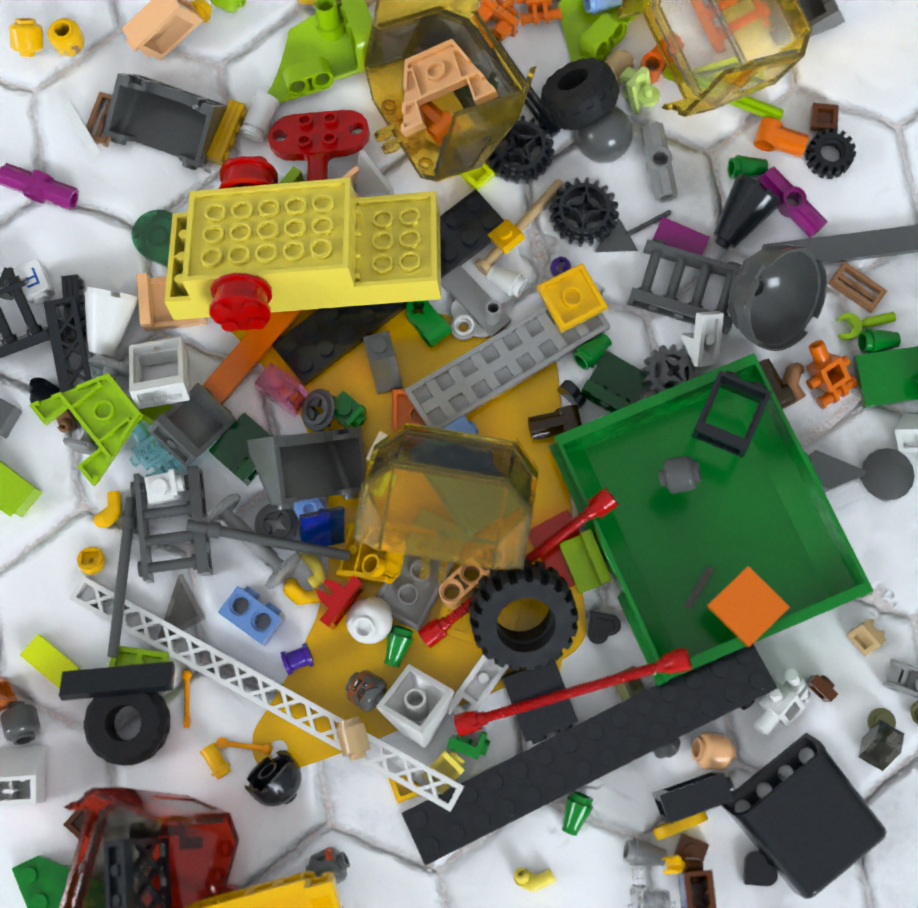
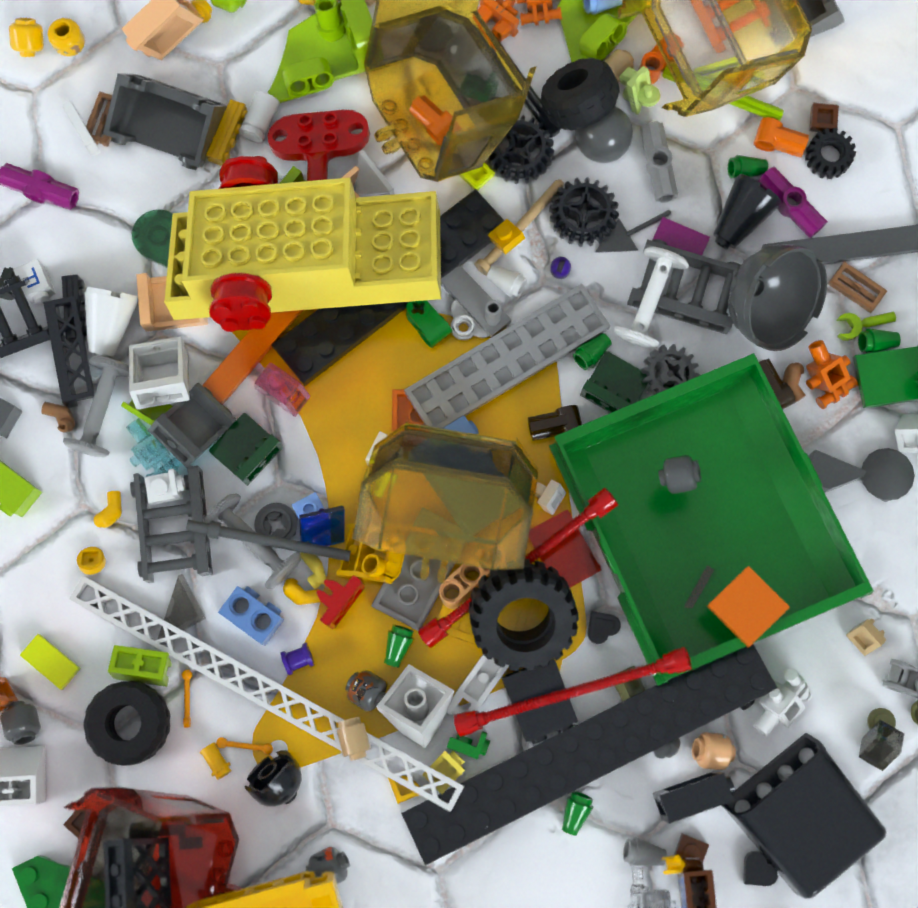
(41, 389): black tile -> none
(103, 412): lime wing -> none
(117, 681): black tile -> none
(127, 525): dark grey bar -> none
(310, 465): dark grey windscreen -> none
(311, 417): dark grey gear -> none
(349, 412): green bracket -> none
(369, 620): white piece -> none
(383, 362): dark grey slope -> none
(437, 74): light nougat wing -> none
(532, 881): light yellow arm -> none
(550, 496): none -> white tile
(571, 297): yellow tile -> none
(572, 393): black tile -> none
(585, 562): lime panel -> none
(651, 297): none -> white hose
(666, 830): yellow tile -> none
(705, 341): white slope -> none
(723, 439): black window -> none
(822, 687): reddish brown plate -> none

